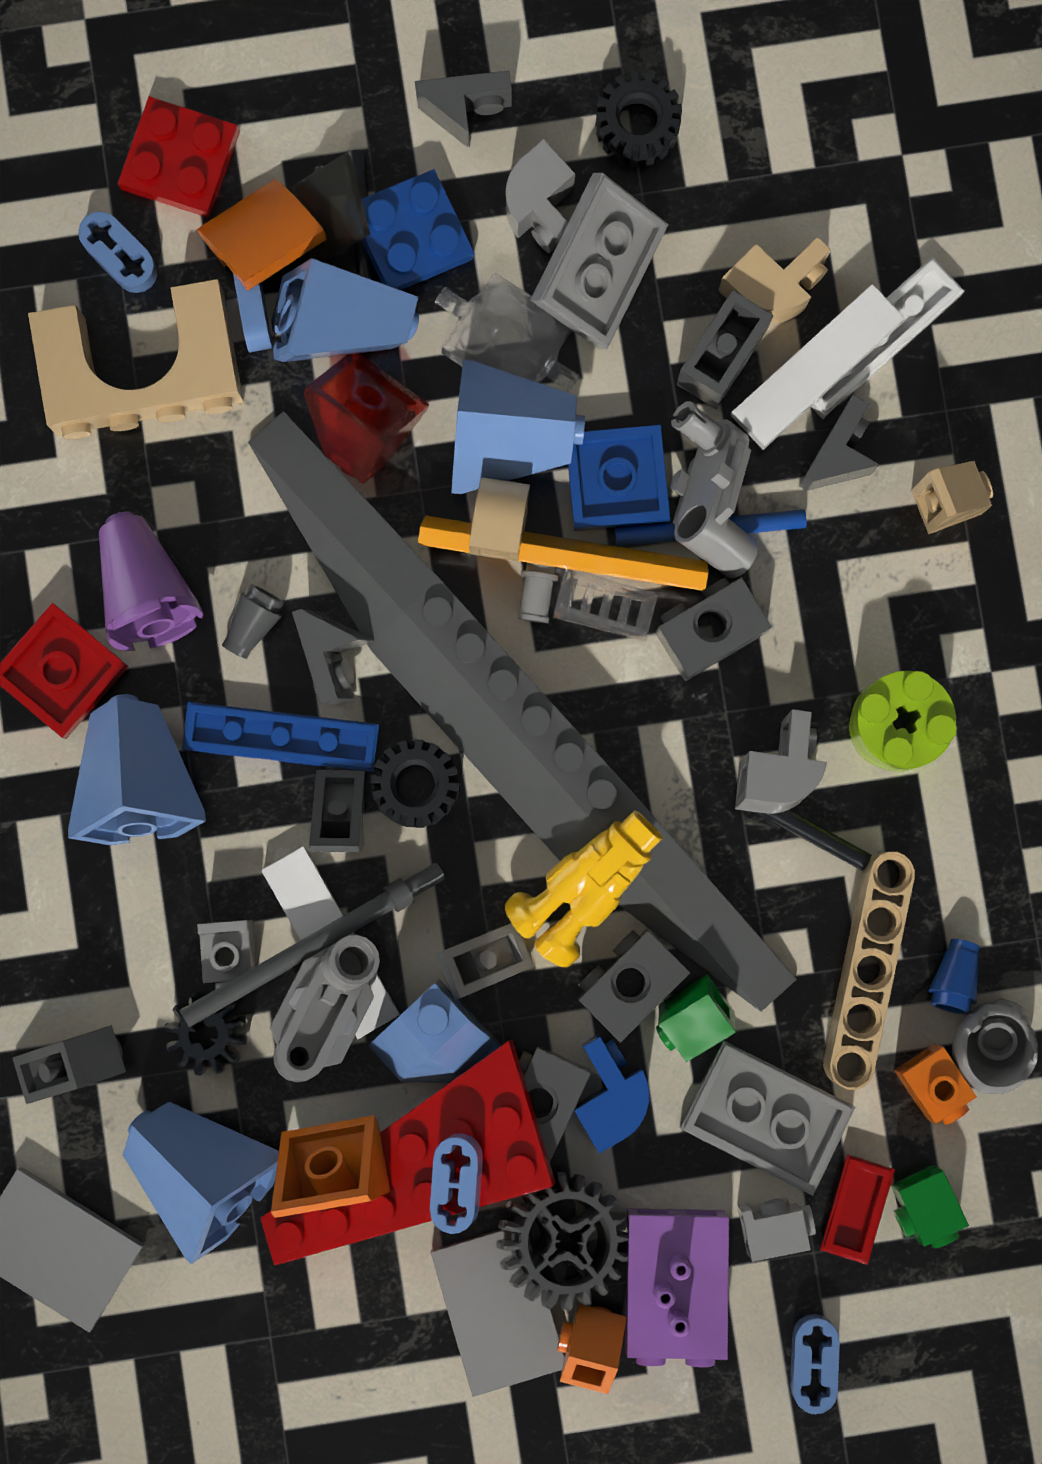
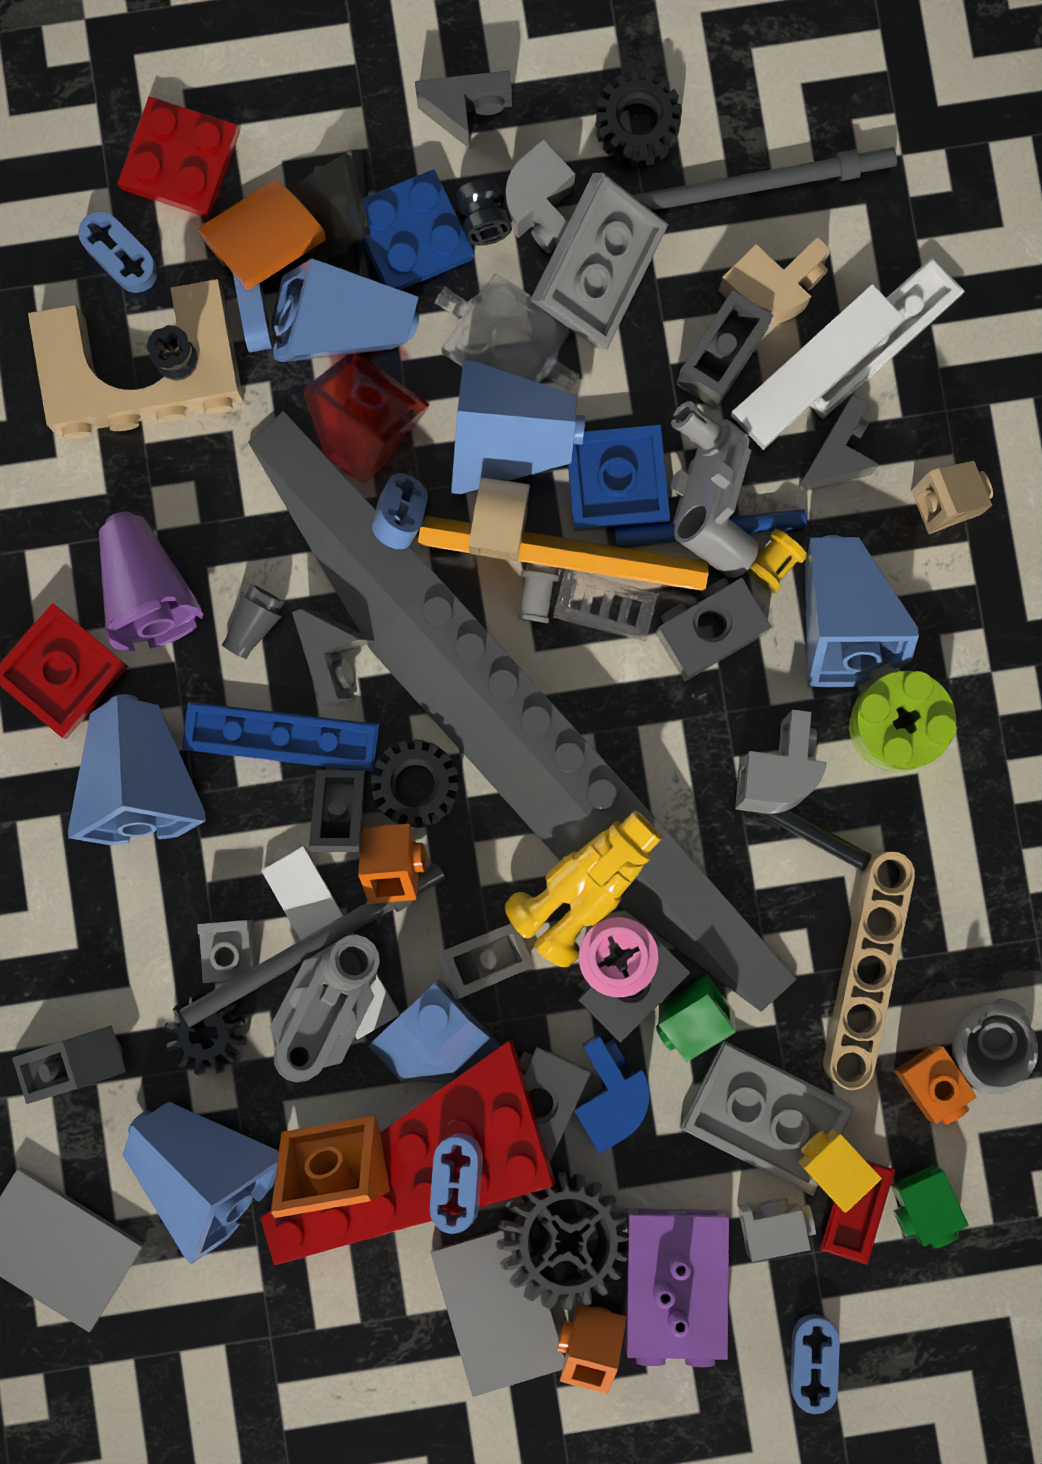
(169, 339): none -> black bush
(390, 863): none -> orange brick
(407, 513): none -> medium blue beam
(482, 206): none -> black wheel
(596, 949): none -> bright pink gear
(776, 561): none -> yellow bush
(838, 1168): none -> yellow brick
(845, 166): none -> dark grey bar
(851, 615): none -> medium blue slope
(957, 978): blue cone -> none

